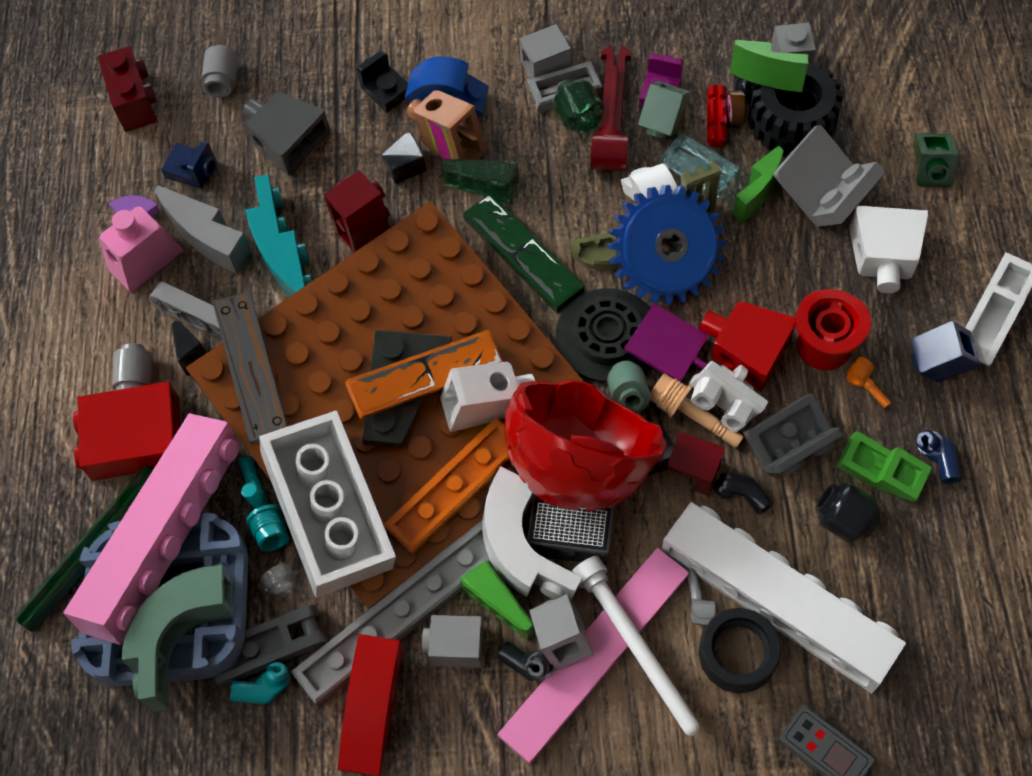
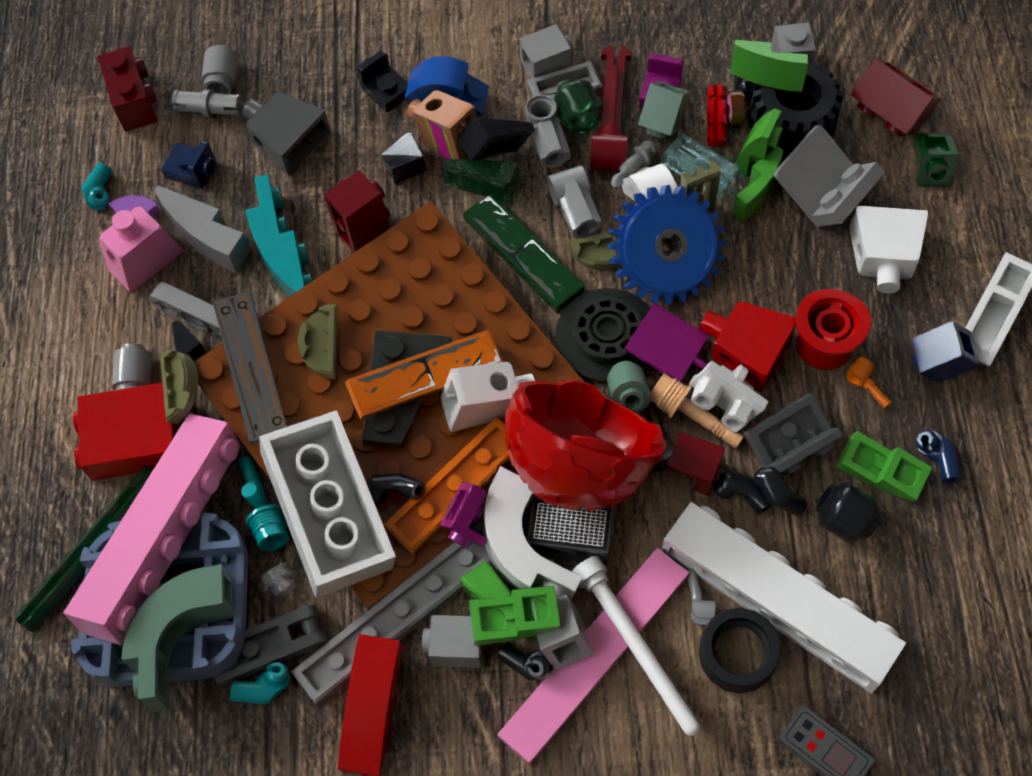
(93, 187): none -> teal arm
(179, 384): none -> olive tile
(208, 103): none -> light grey pin
(319, 341): none -> olive tile
(395, 482): none -> black arm
(463, 511): none -> magenta bracket
(493, 137): none -> black slope
(514, 616): none -> bright green slope
(548, 133): none -> light grey piece
(572, 193): none -> light grey piece
(637, 158): none -> light grey piece
(761, 137): none -> bright green slope
(778, 492): none -> black arm
(895, 98): none -> dark red brick

